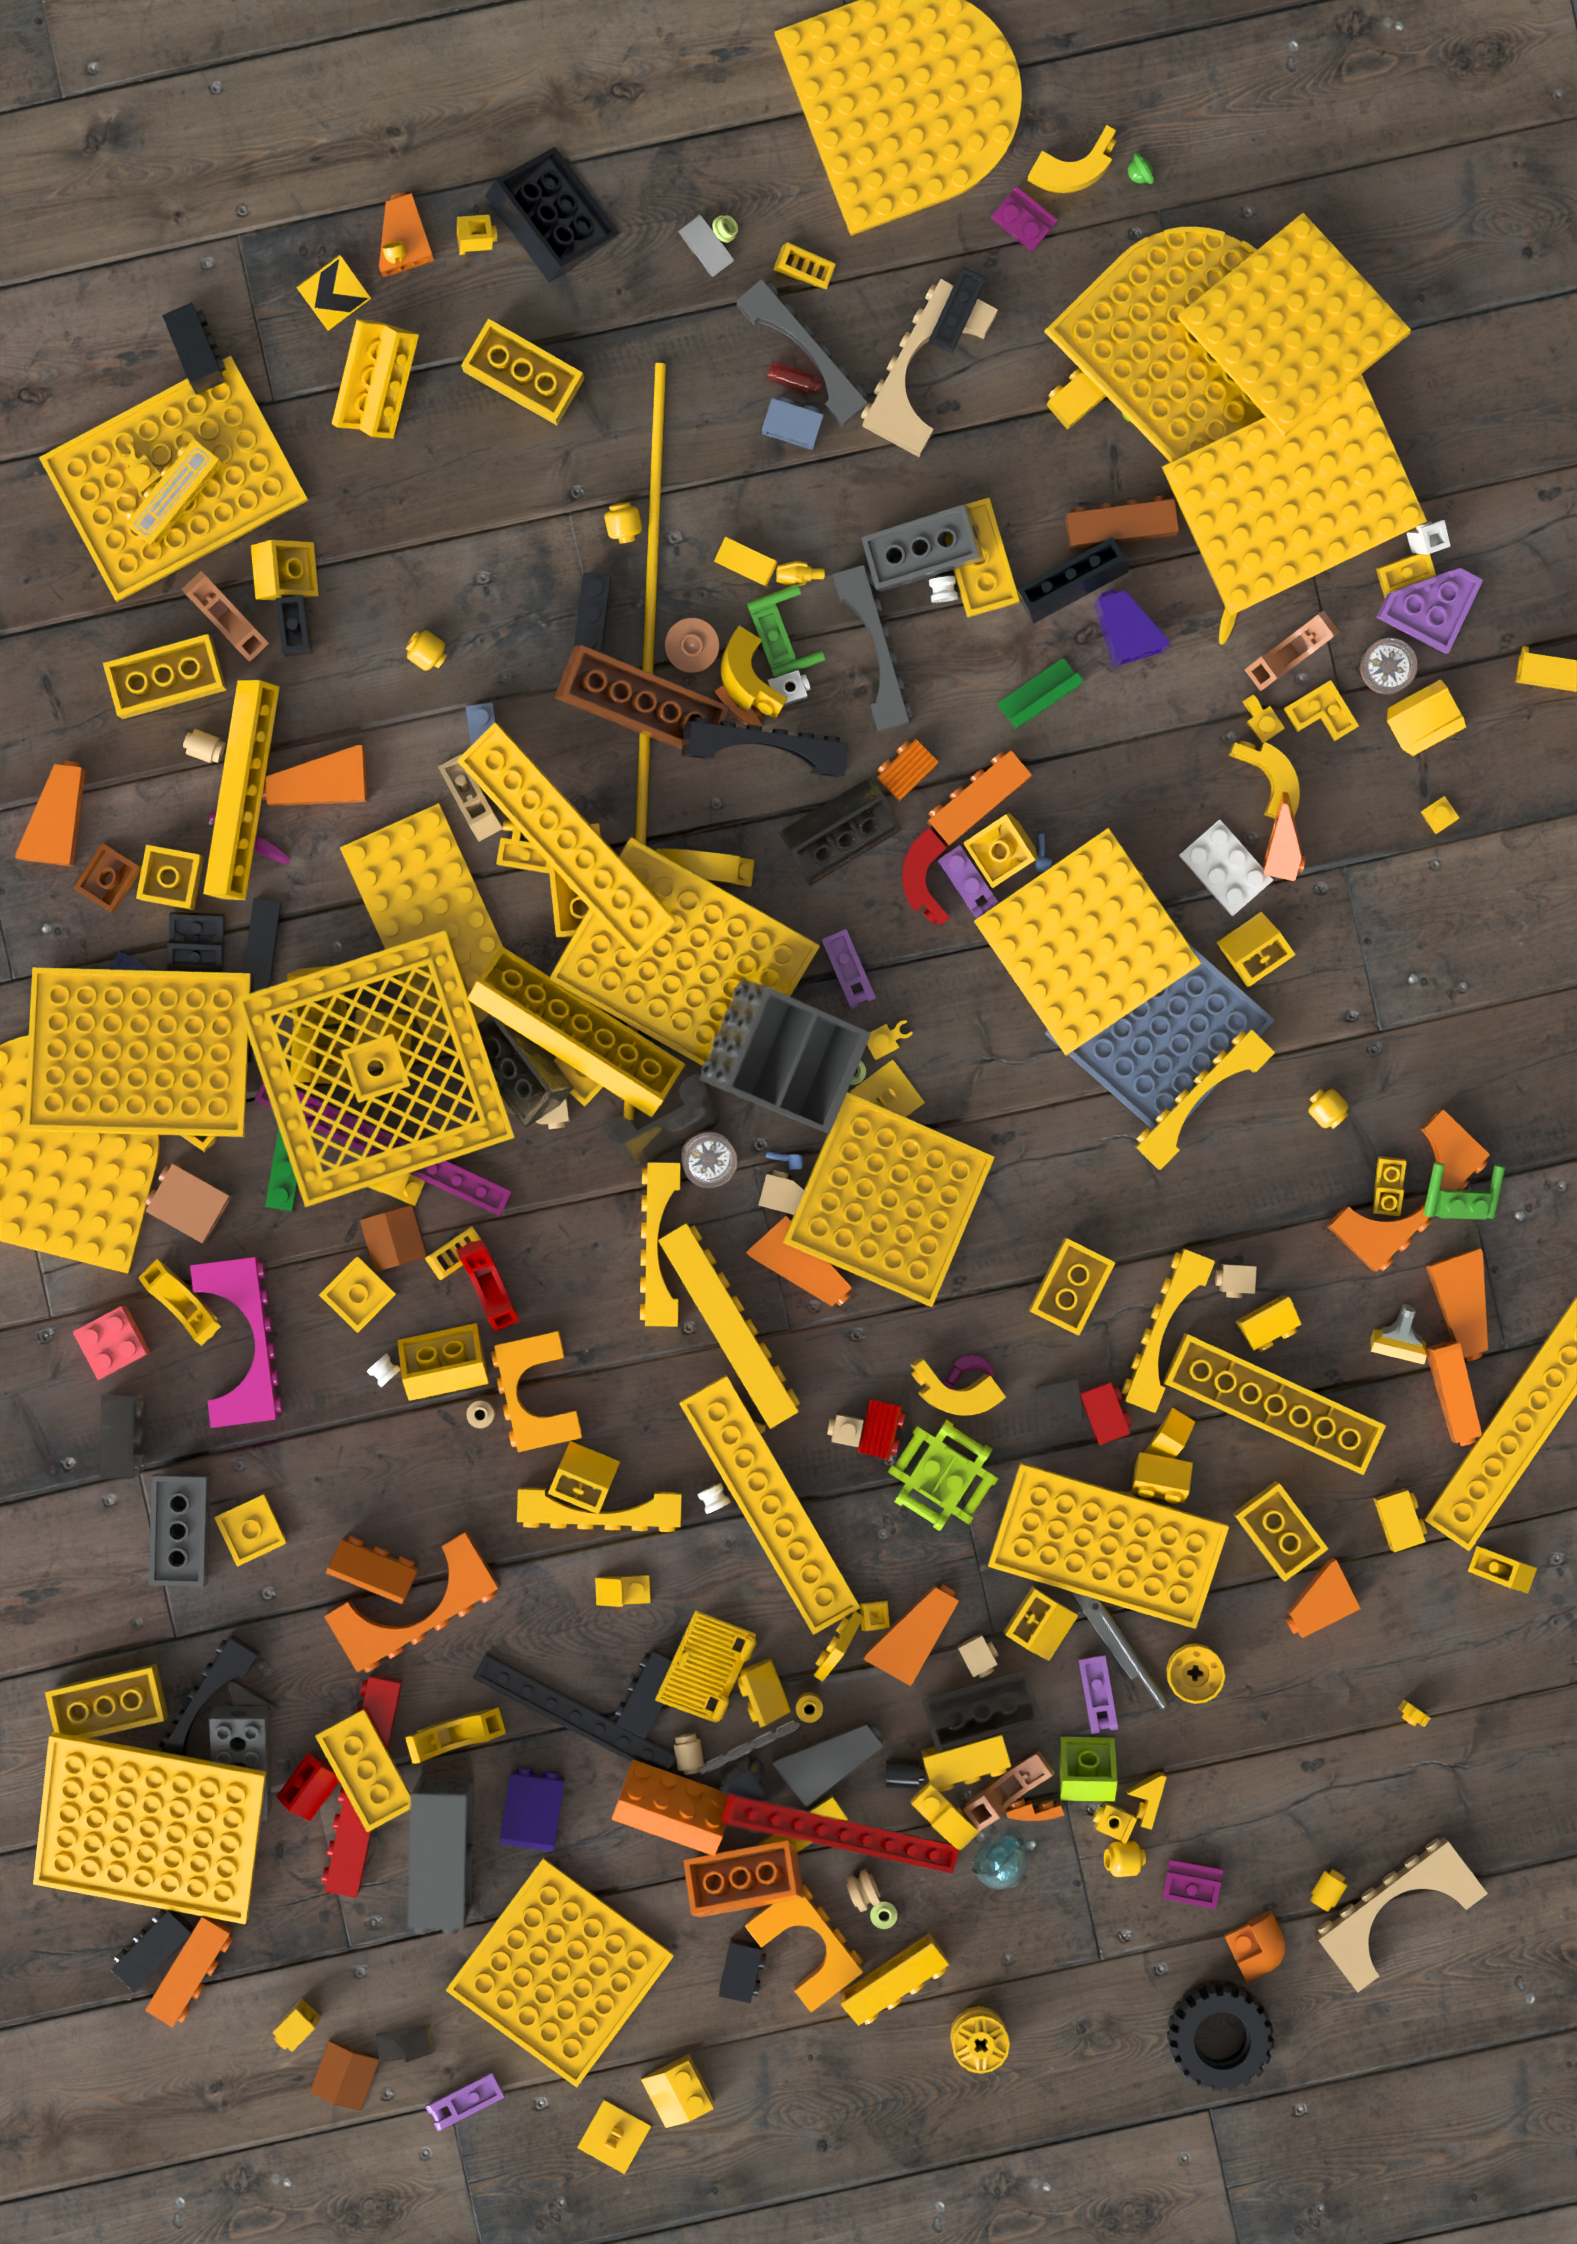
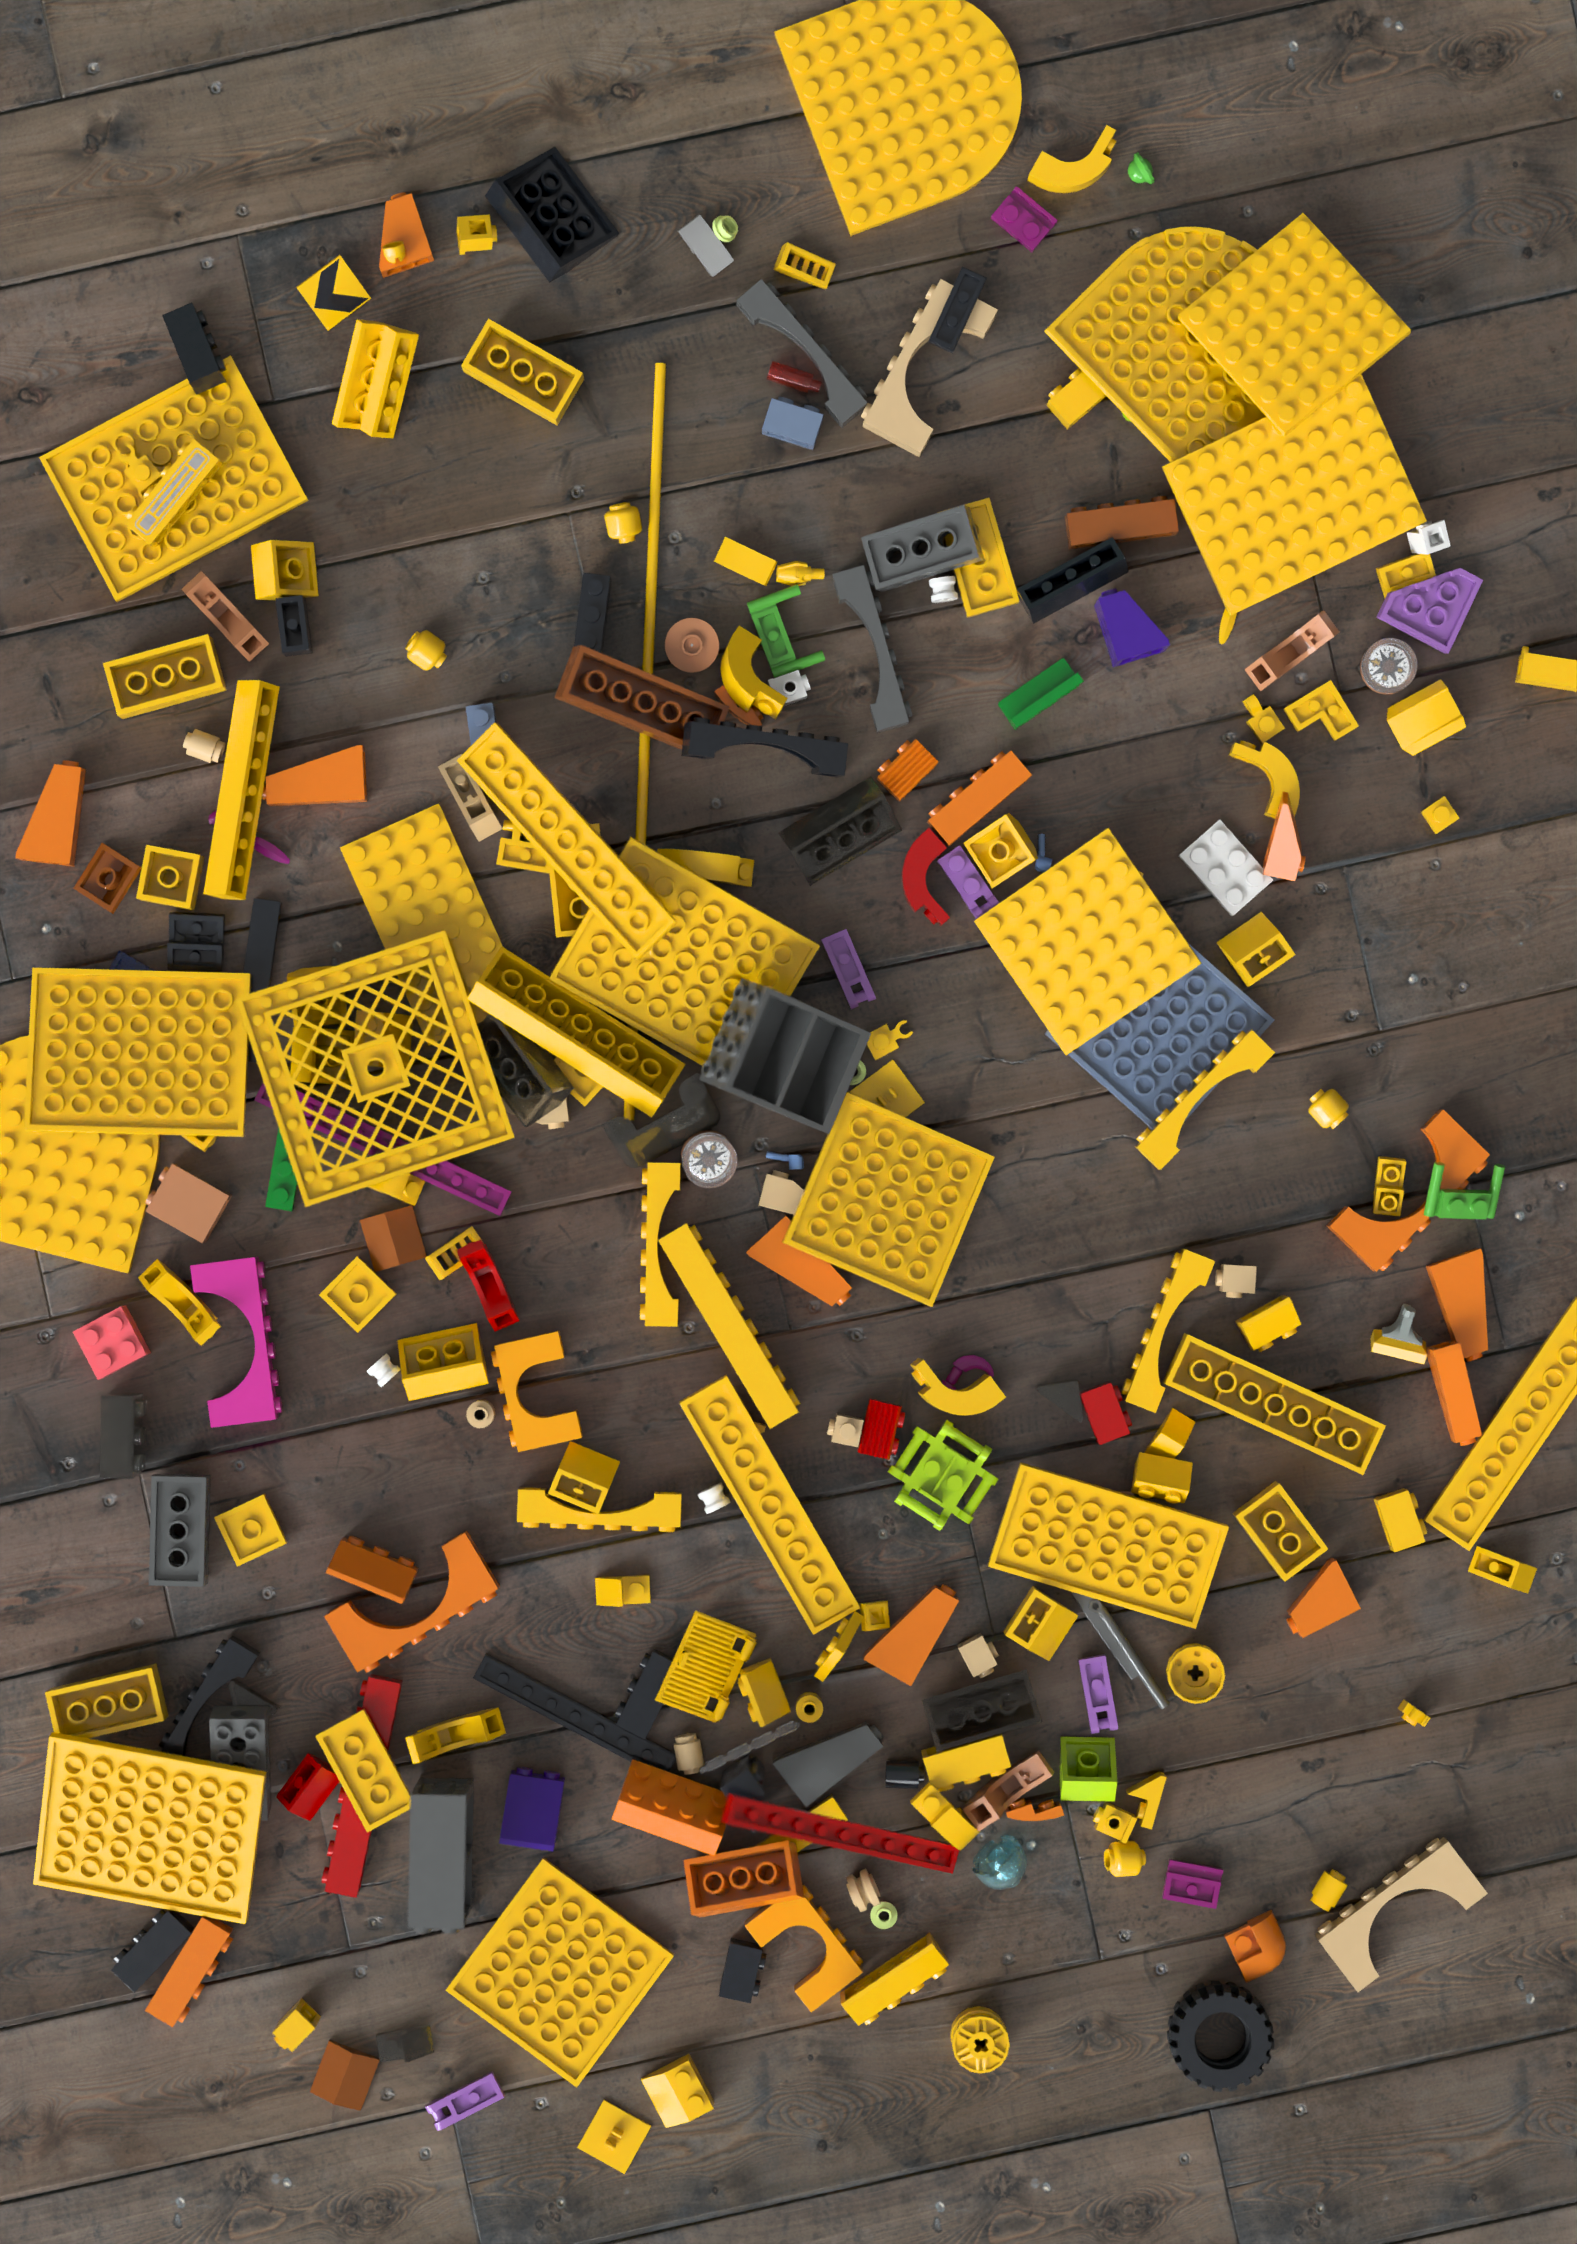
(1071, 1286): yellow brick -> none

